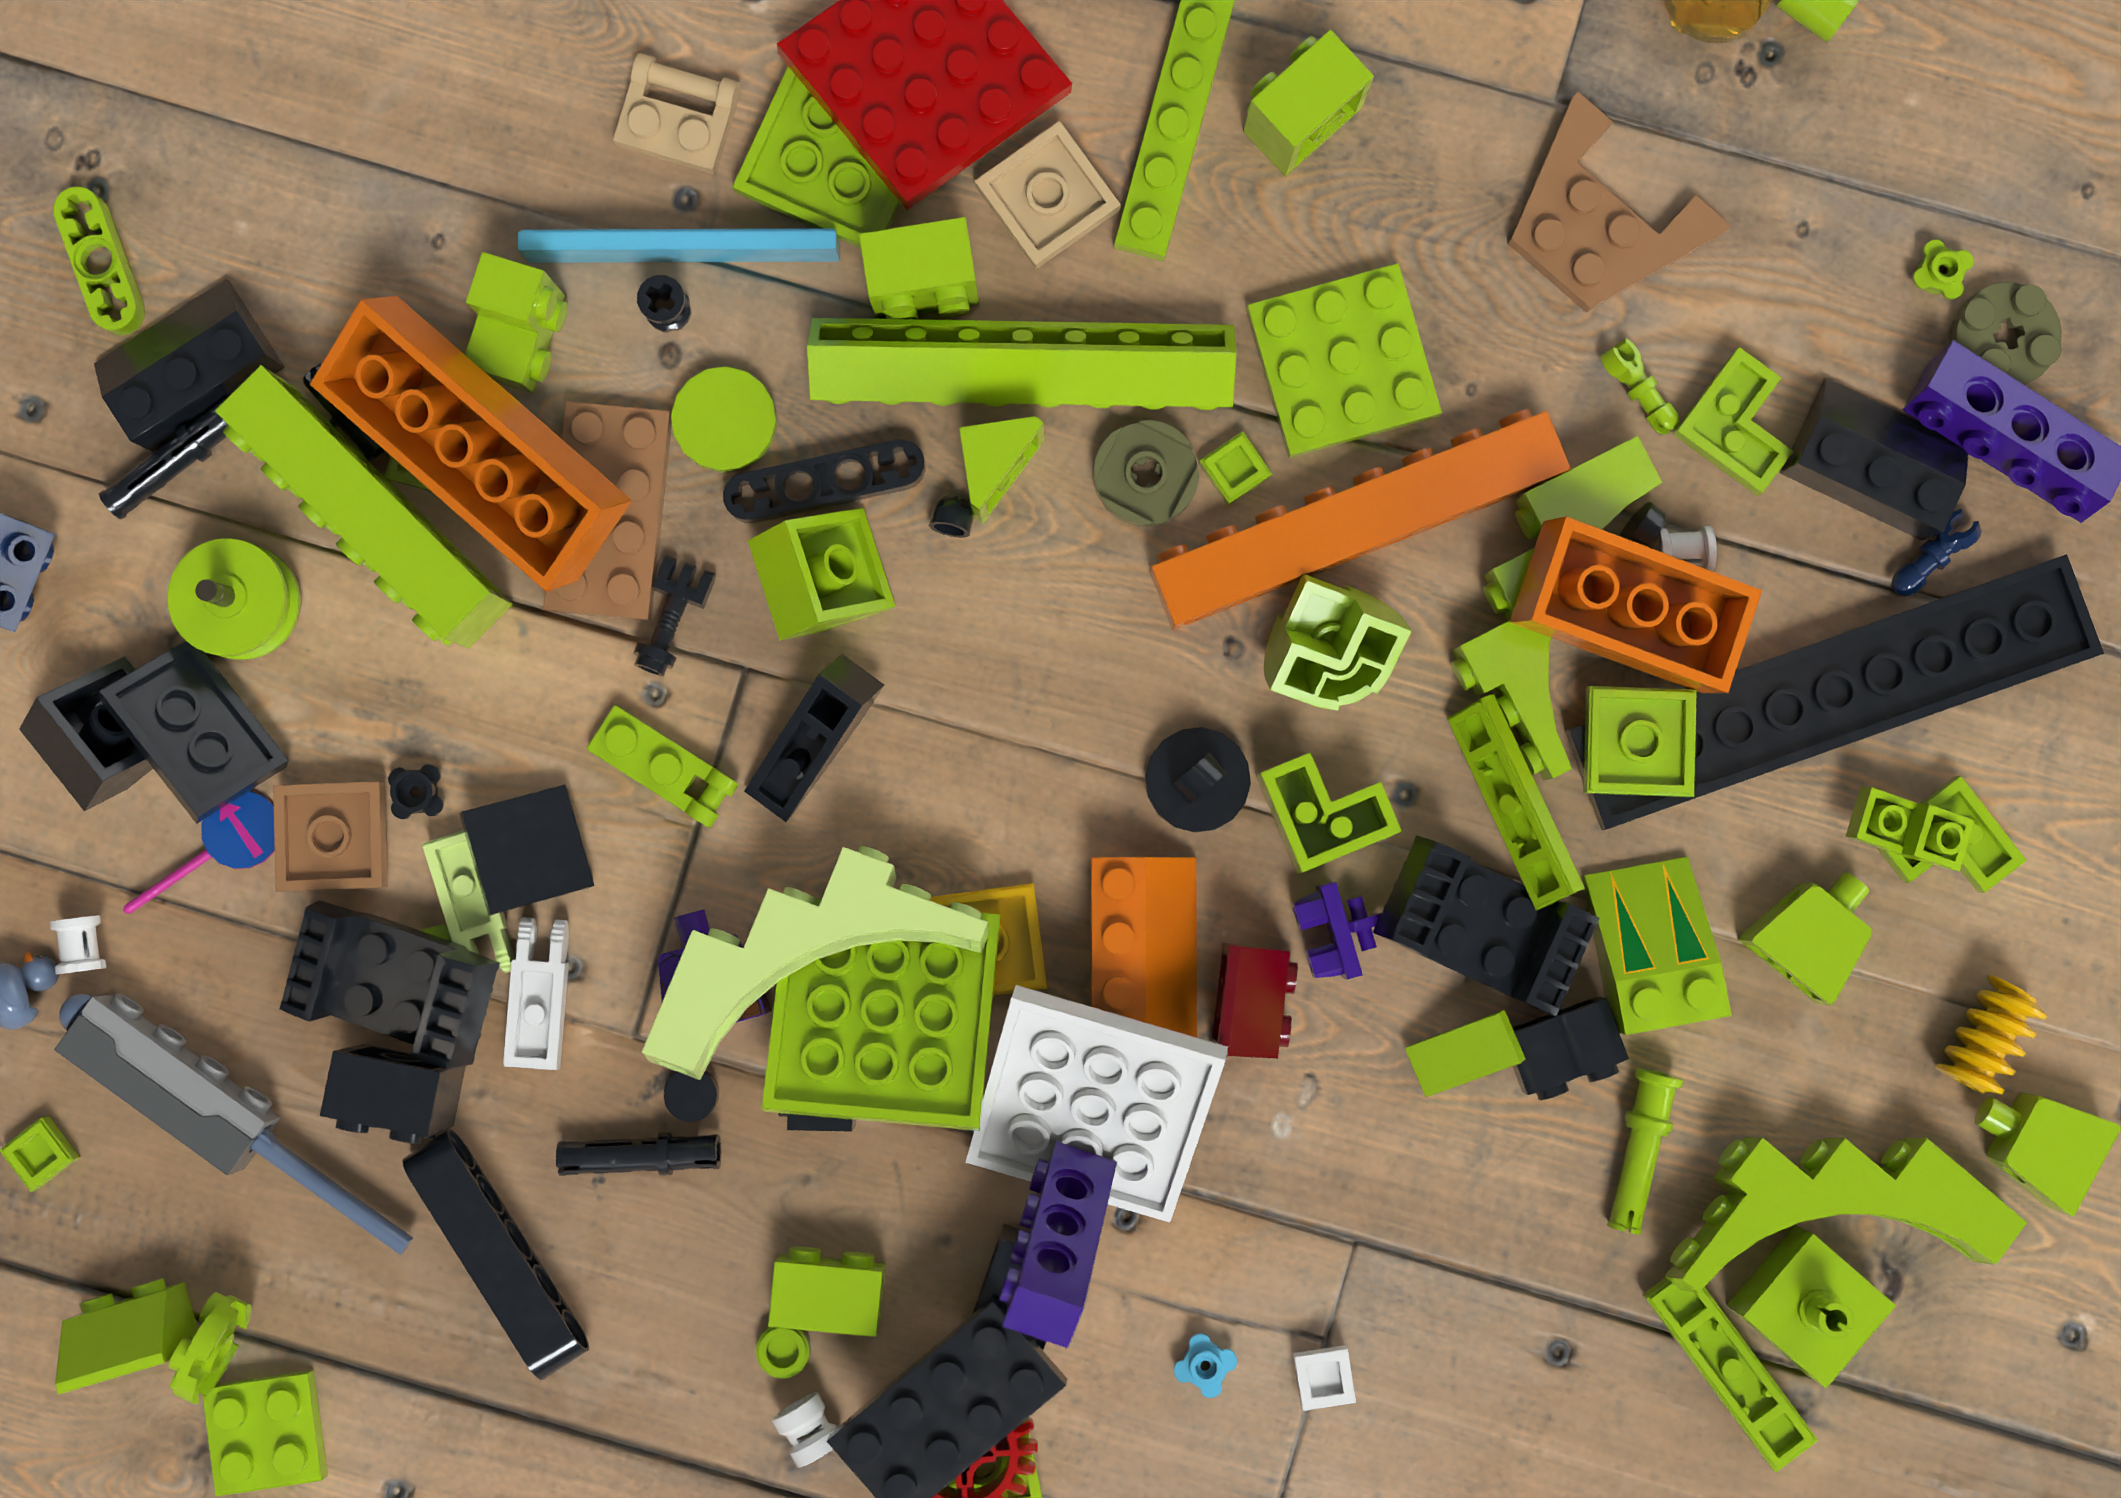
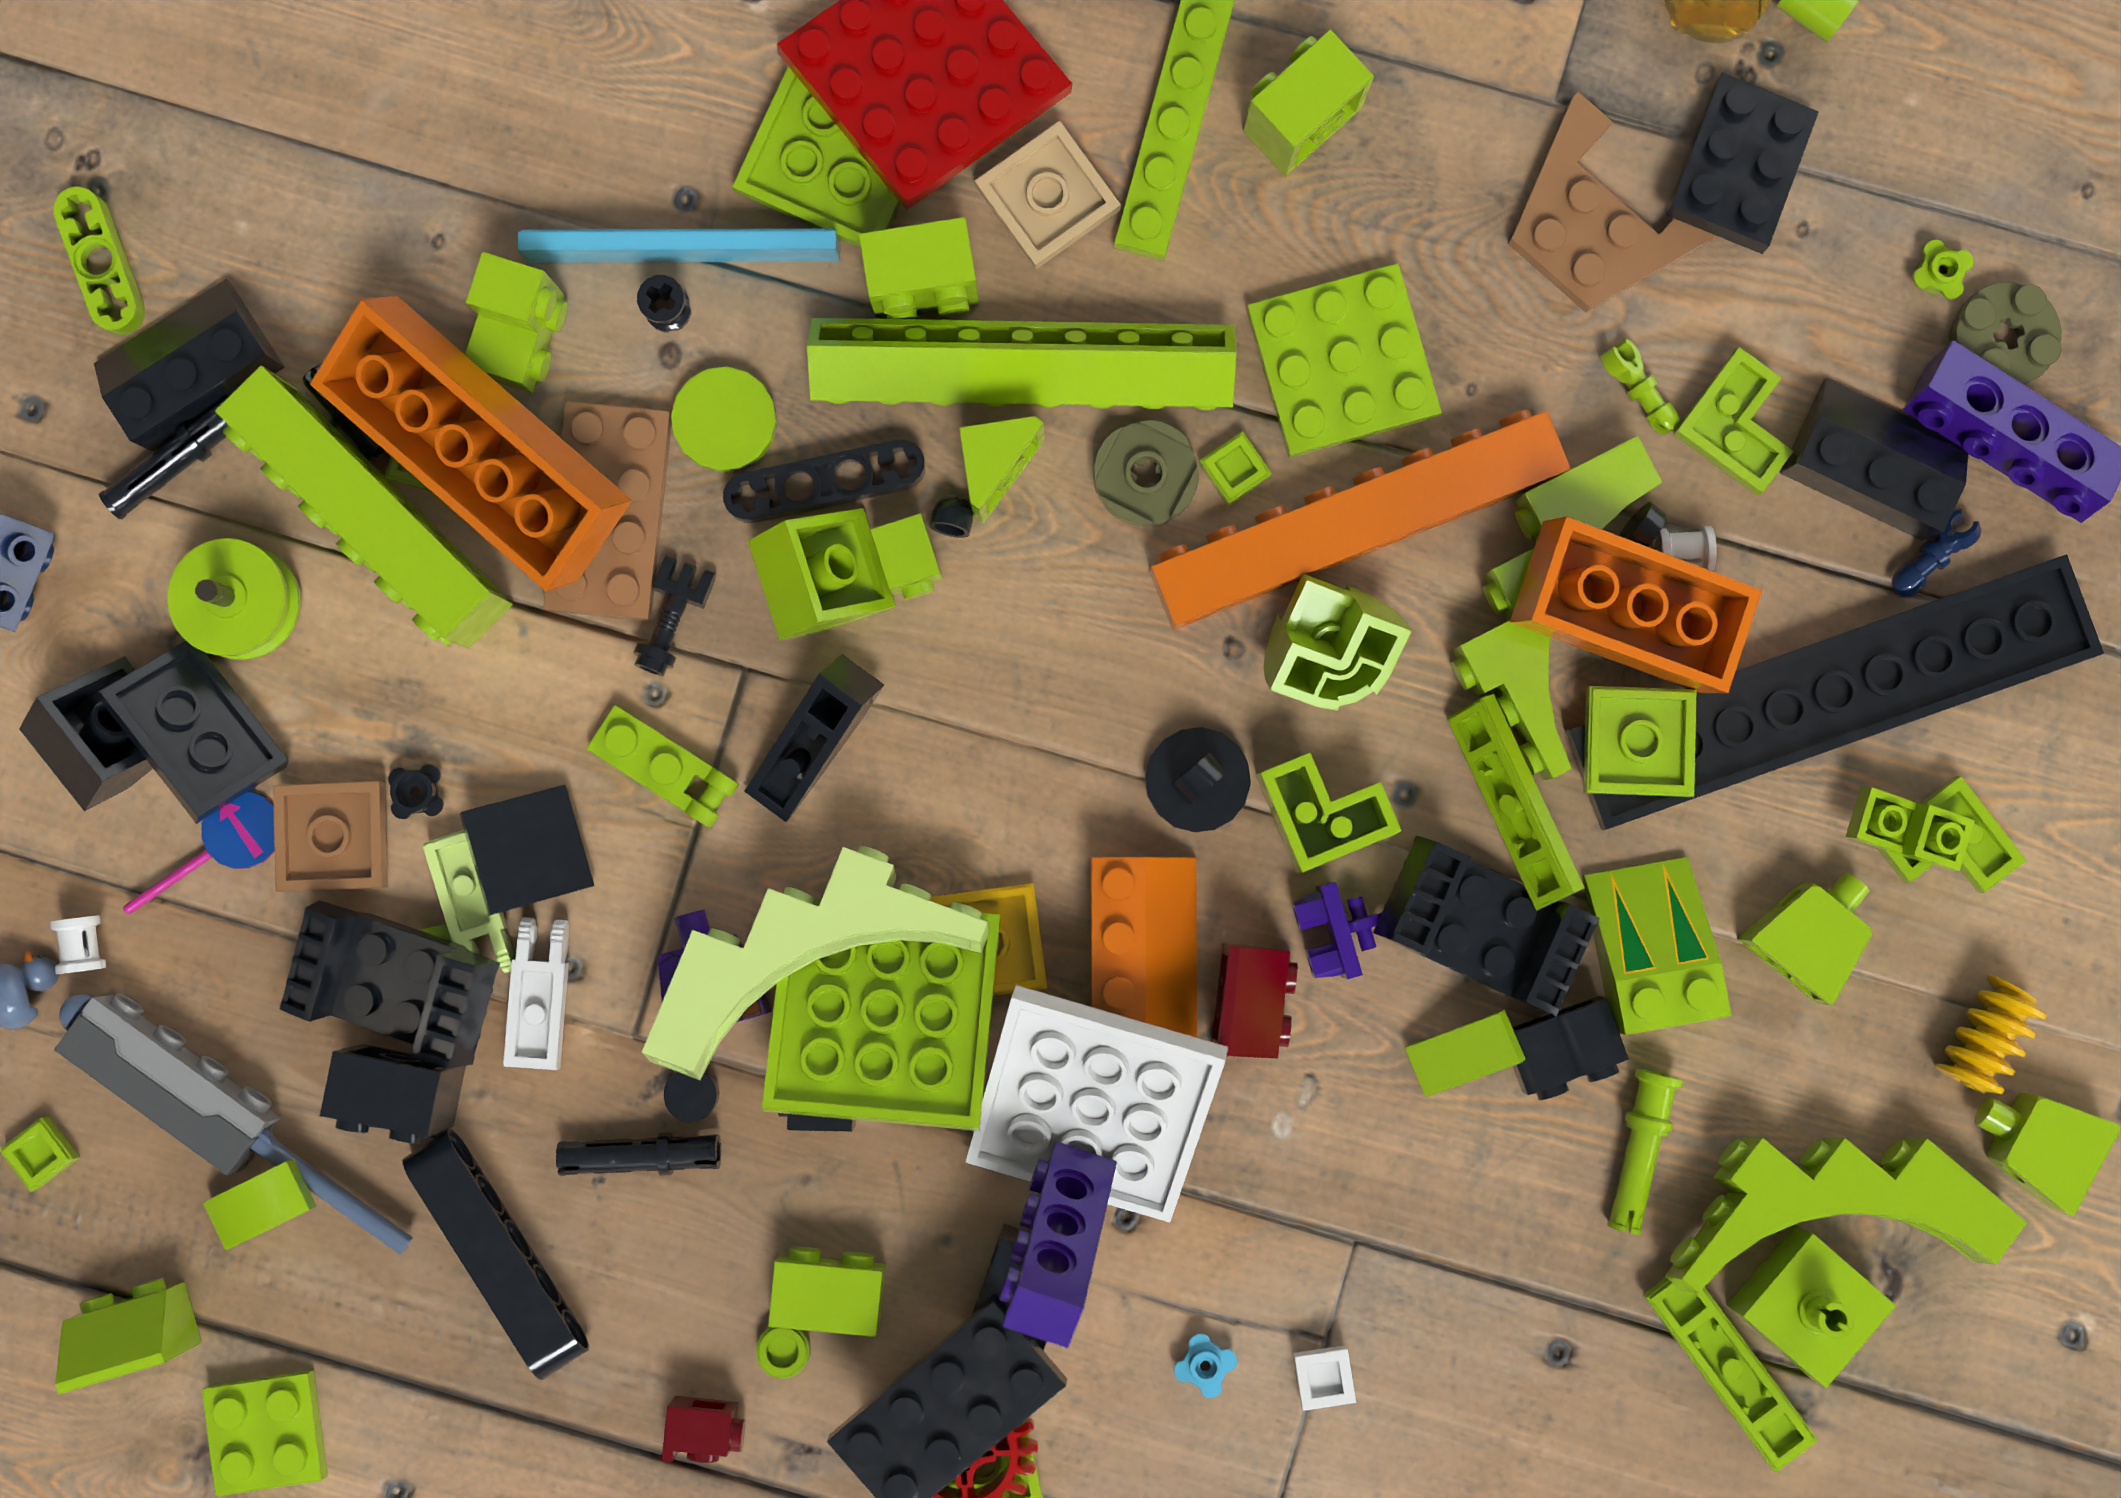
(205, 1358): lime plate -> none
(259, 1204): none -> lime slope
(672, 130): tan plate -> none
(702, 1429): none -> dark red brick
(801, 1421): white wheel -> none
(907, 557): none -> lime brick
(1742, 163): none -> black plate

